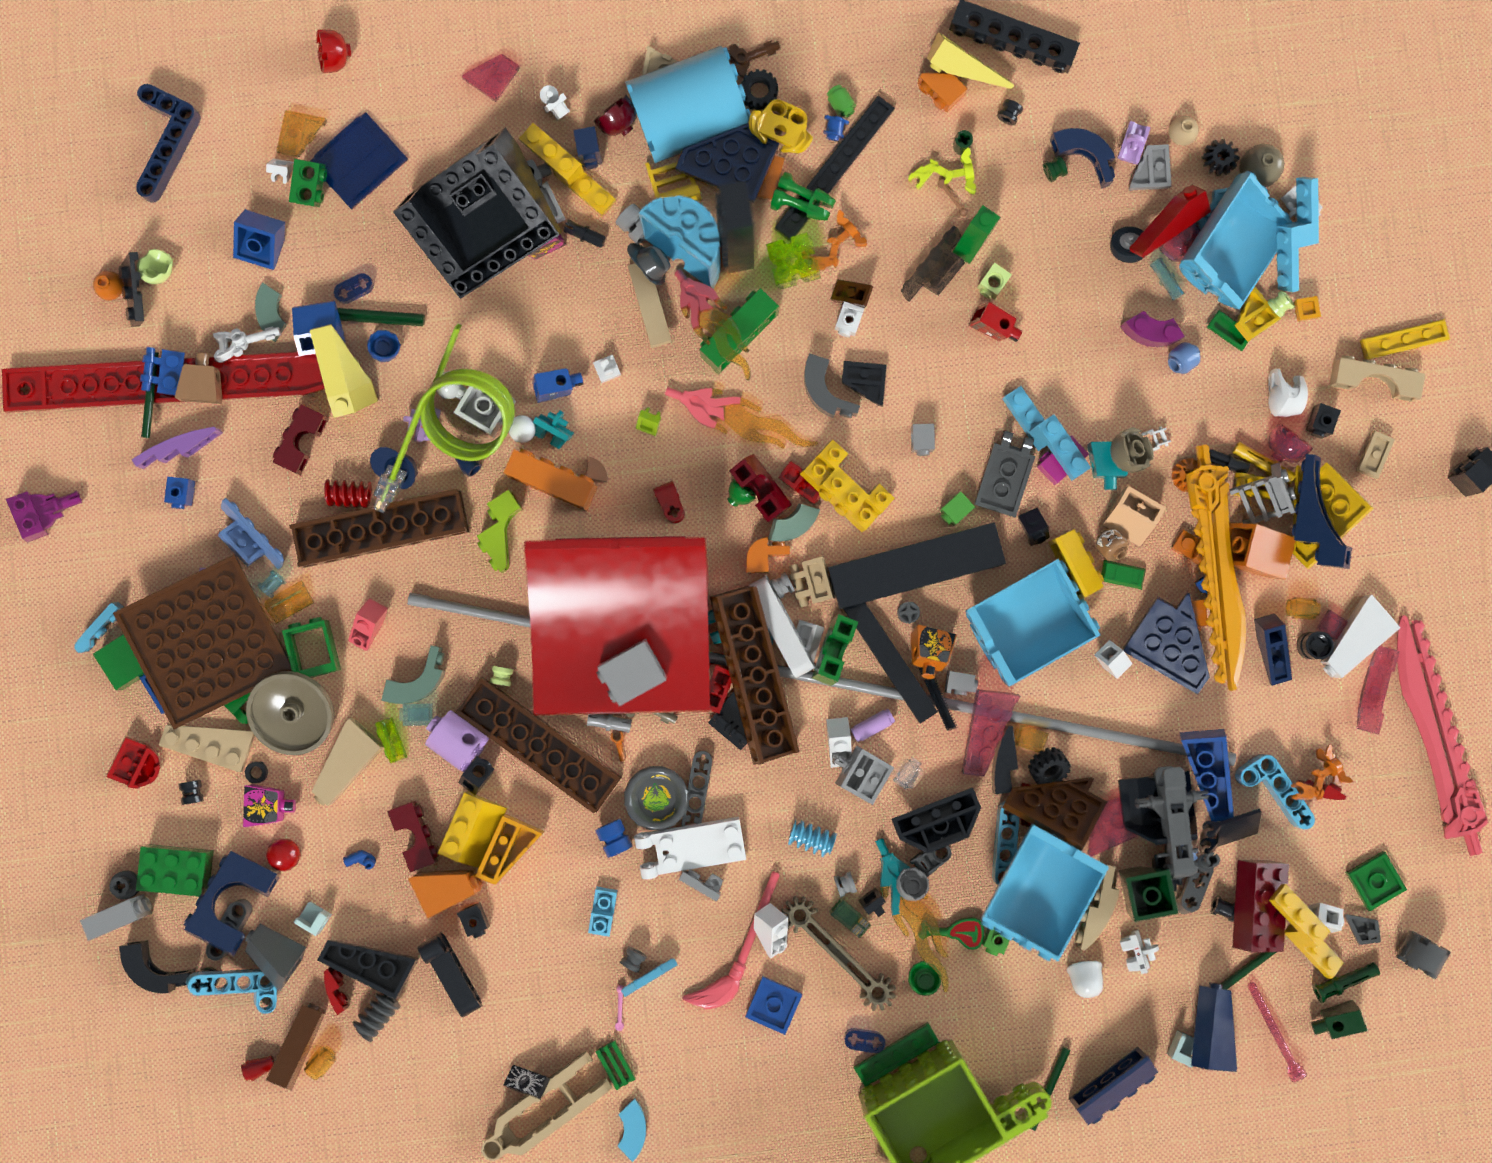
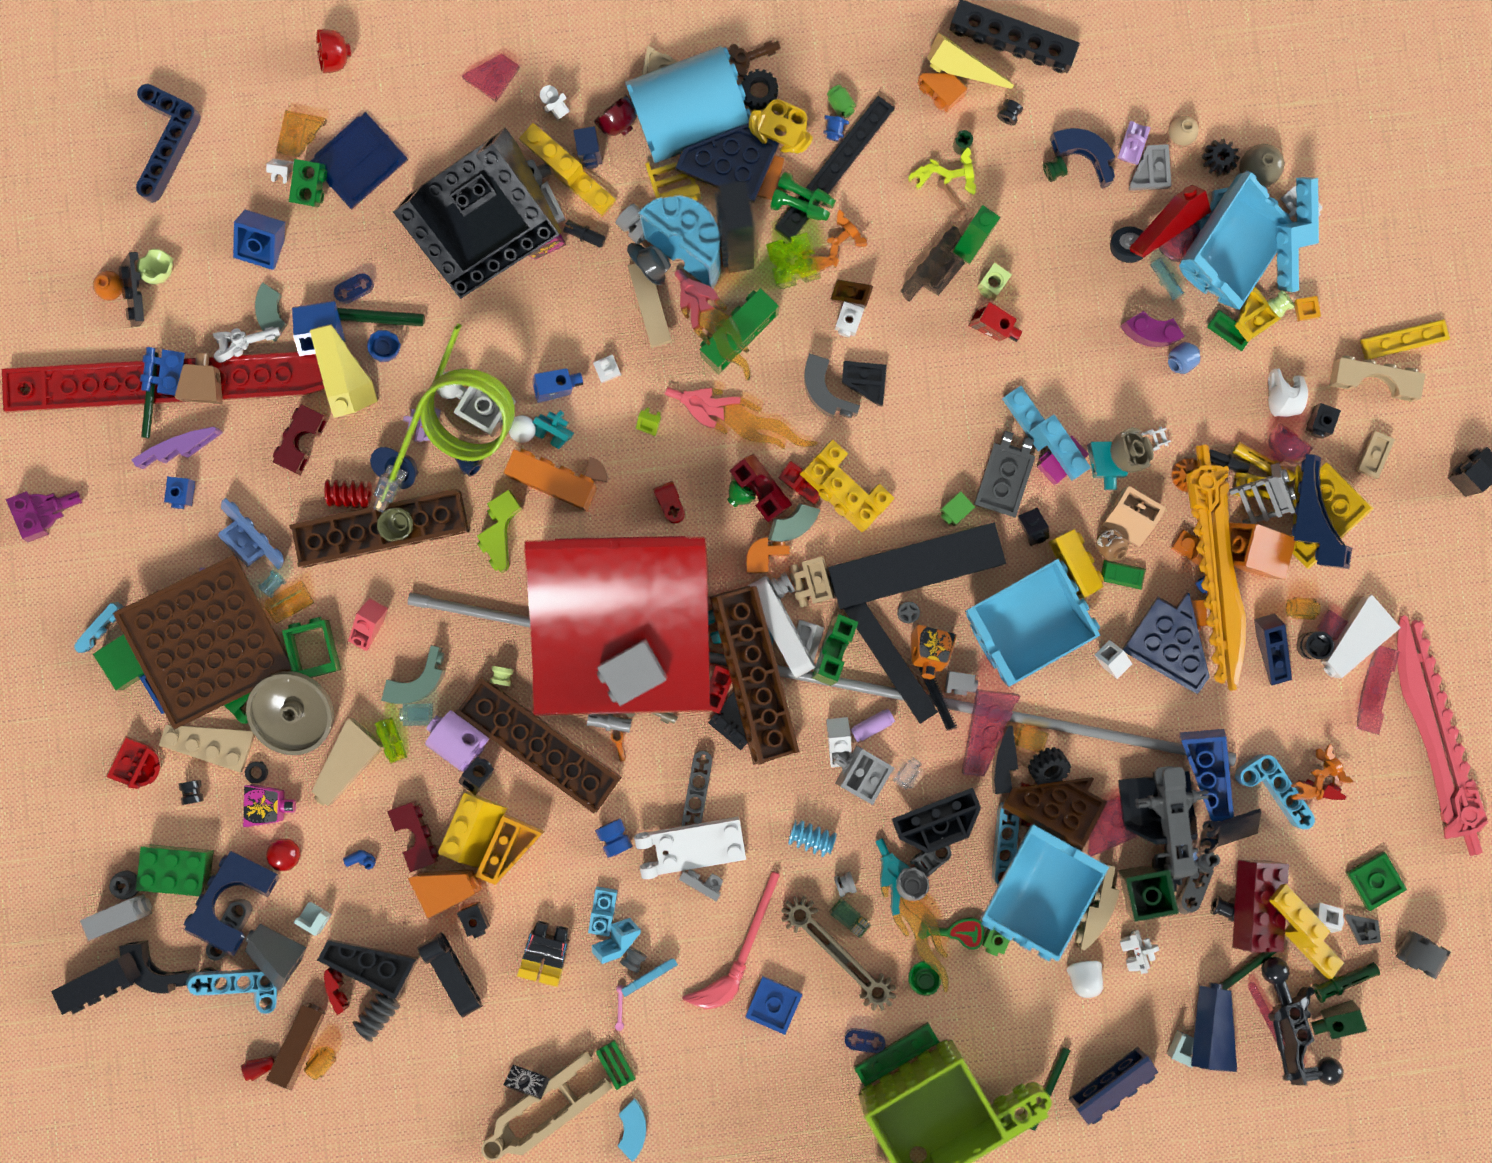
(96, 983): none -> black brick
(395, 524): none -> olive hair
(546, 947): none -> black hips
(622, 936): none -> medium azure slope
(656, 798): dark grey piece -> none
(771, 929): white slope -> none
(873, 902): black tile -> none
(922, 439): light grey brick -> none
(1287, 1026): none -> black piece

